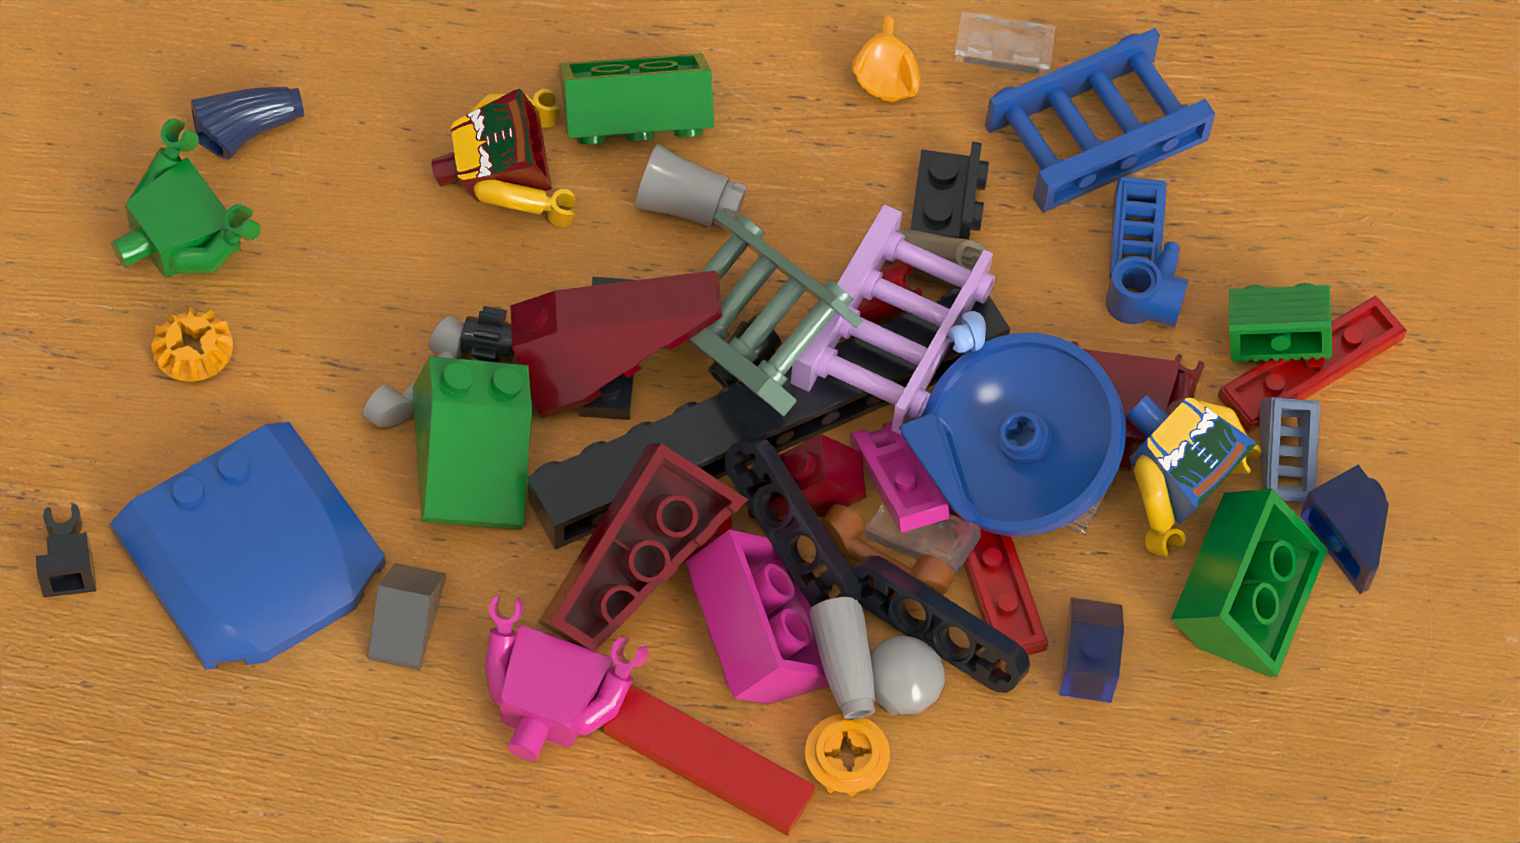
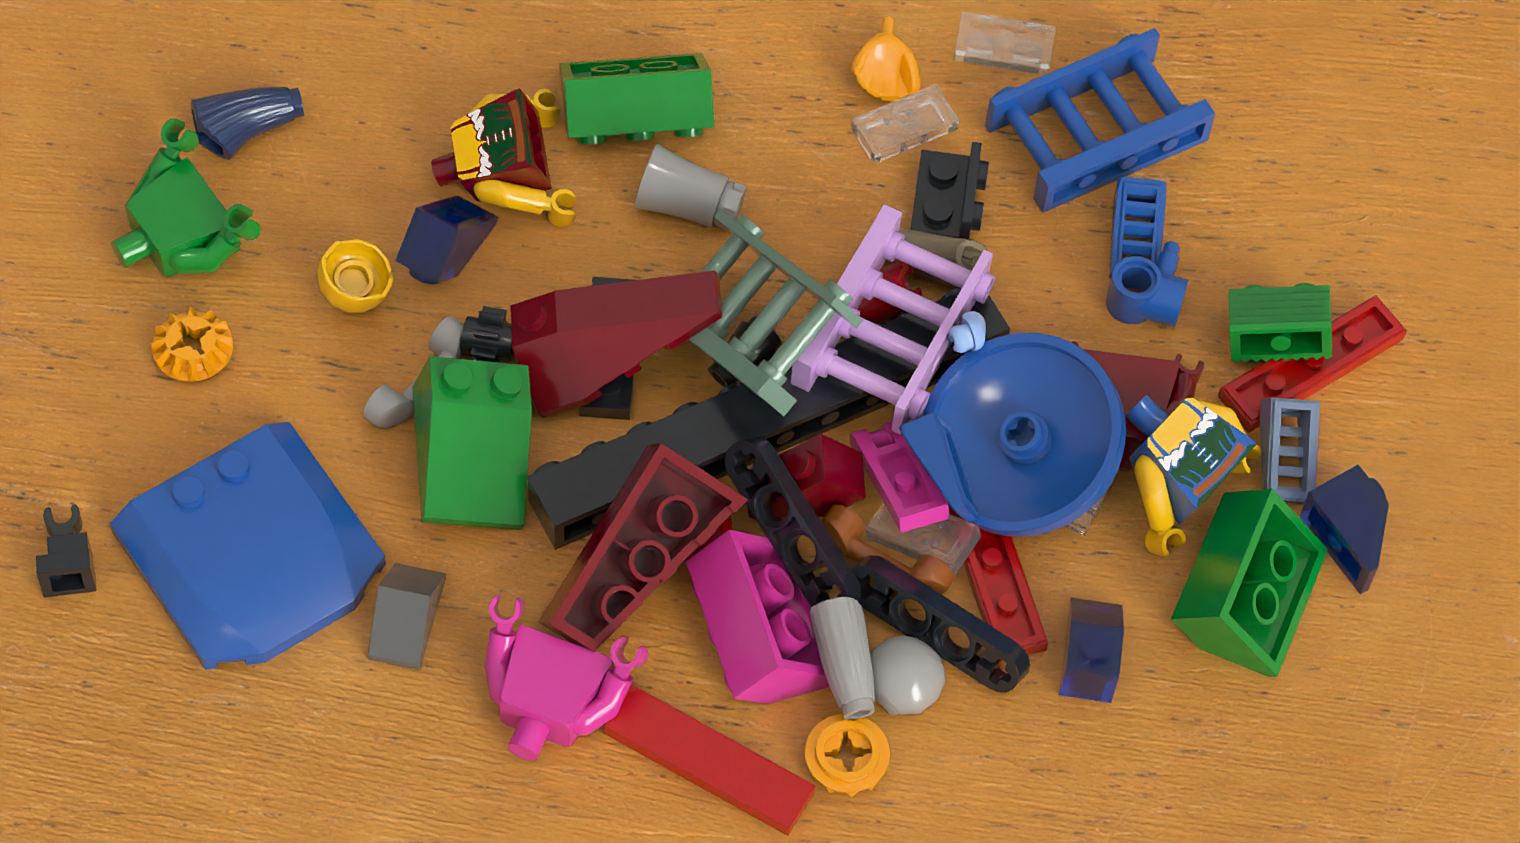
(354, 275): none -> yellow hair
(444, 238): none -> clear blue slope
(904, 123): none -> clear plate

